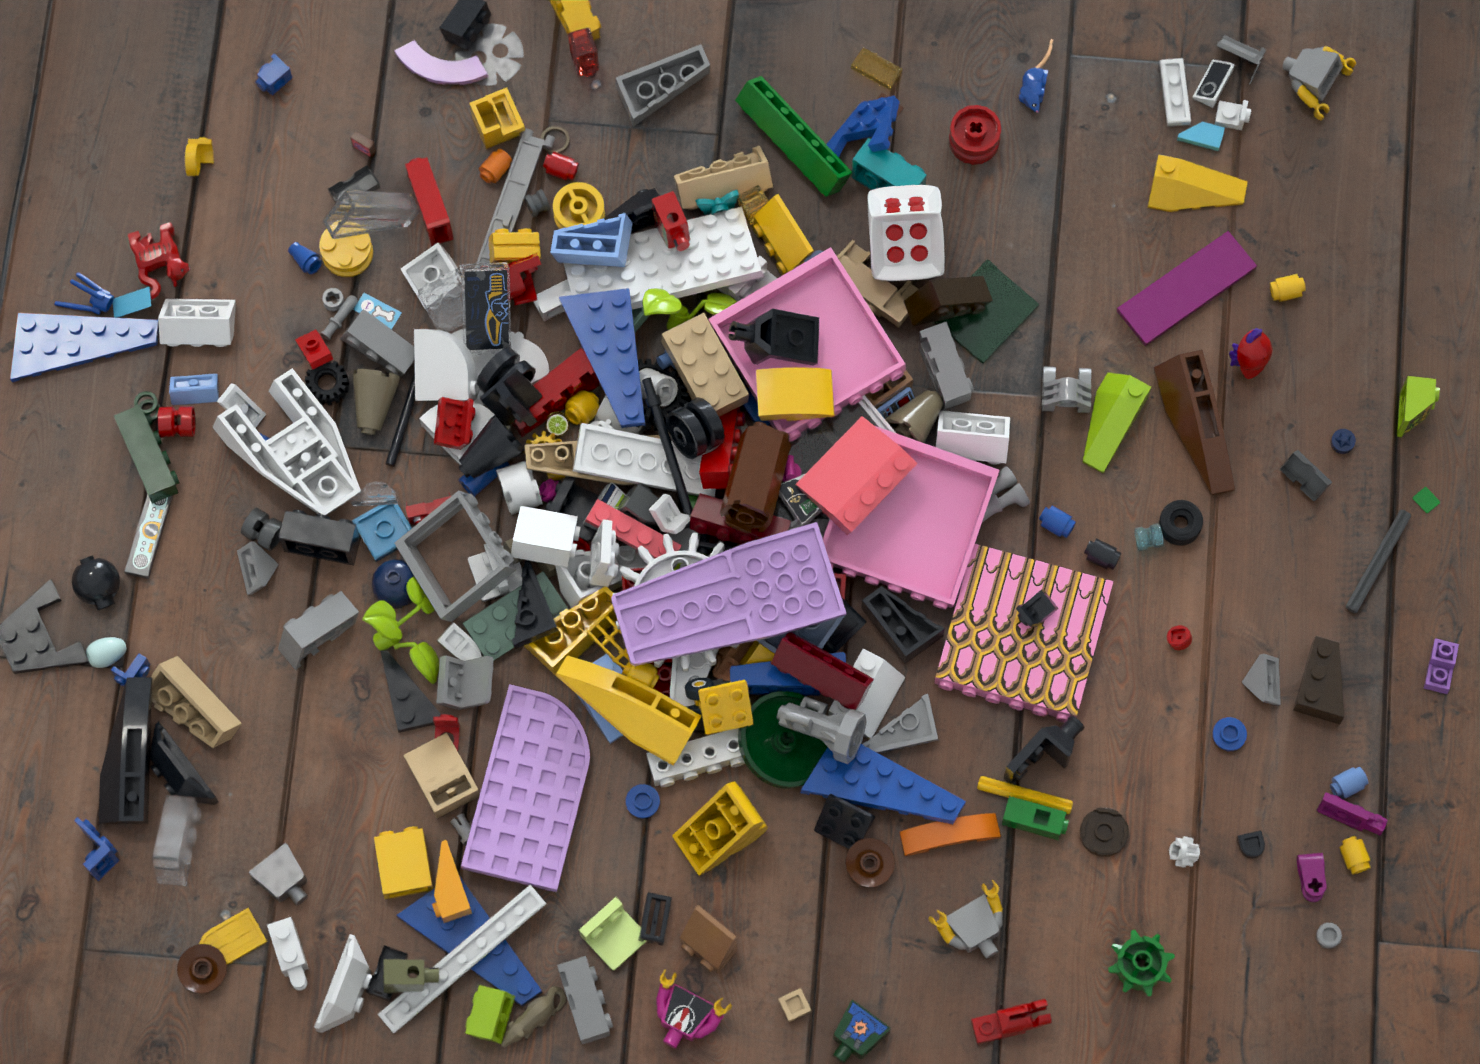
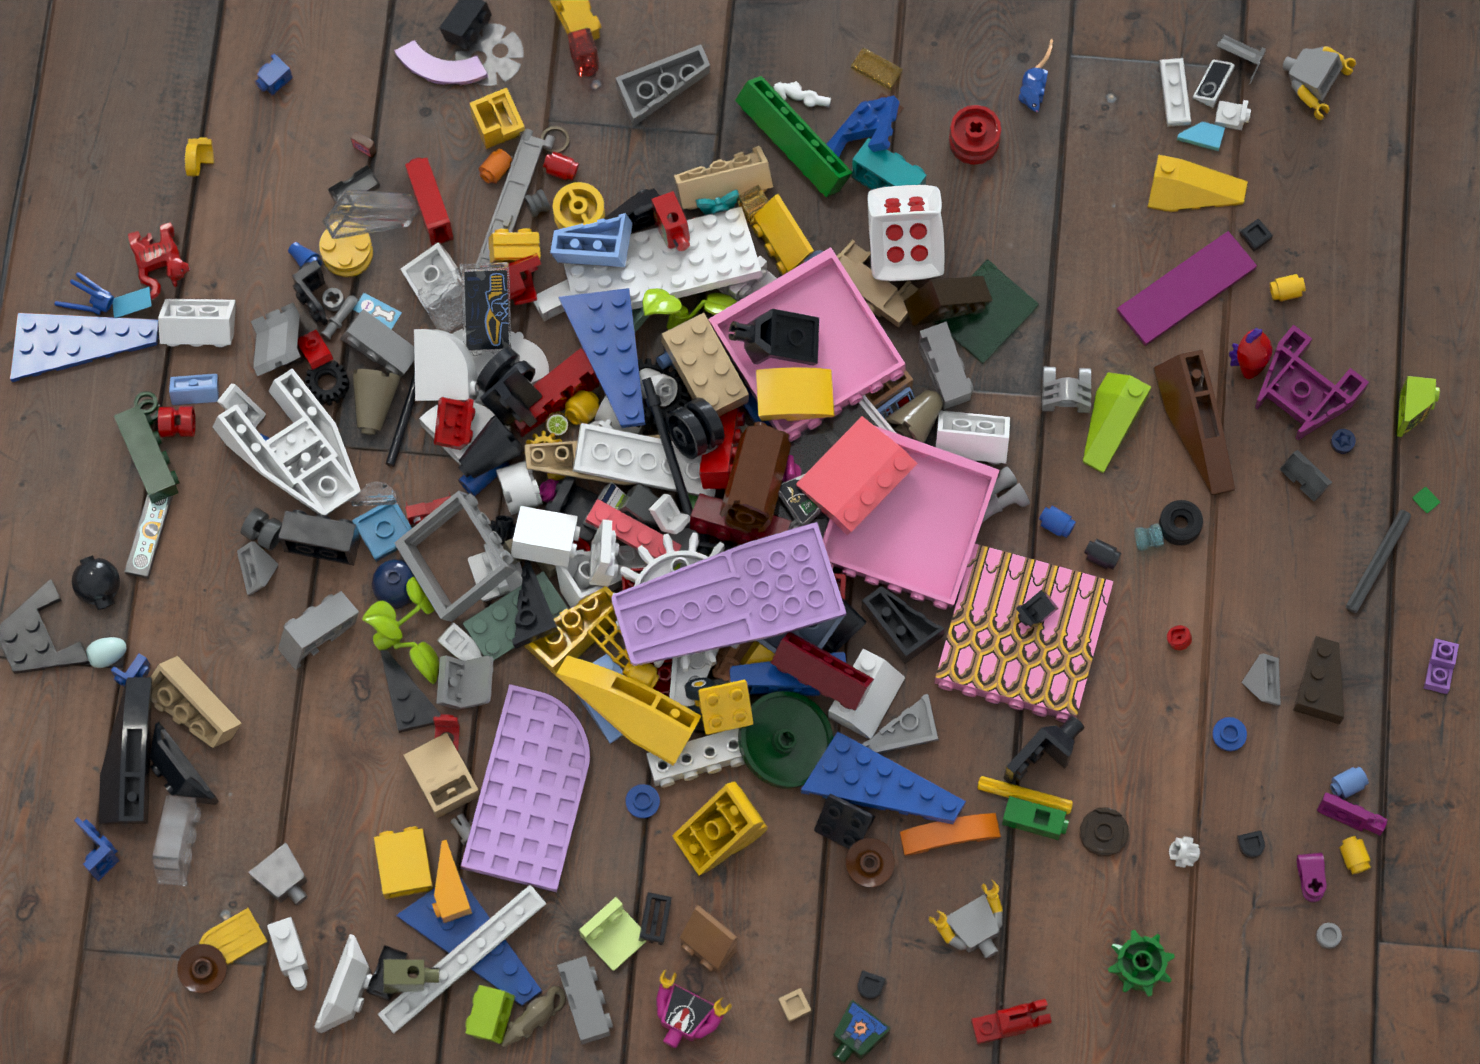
(276, 339): none -> light grey brick
(307, 281): none -> black bracket
(503, 527): none -> black gear
(794, 91): none -> white animal
(840, 731): light grey piece -> none
(870, 985): none -> black tile
(1256, 234): none -> black tile
(1303, 390): none -> magenta wedge

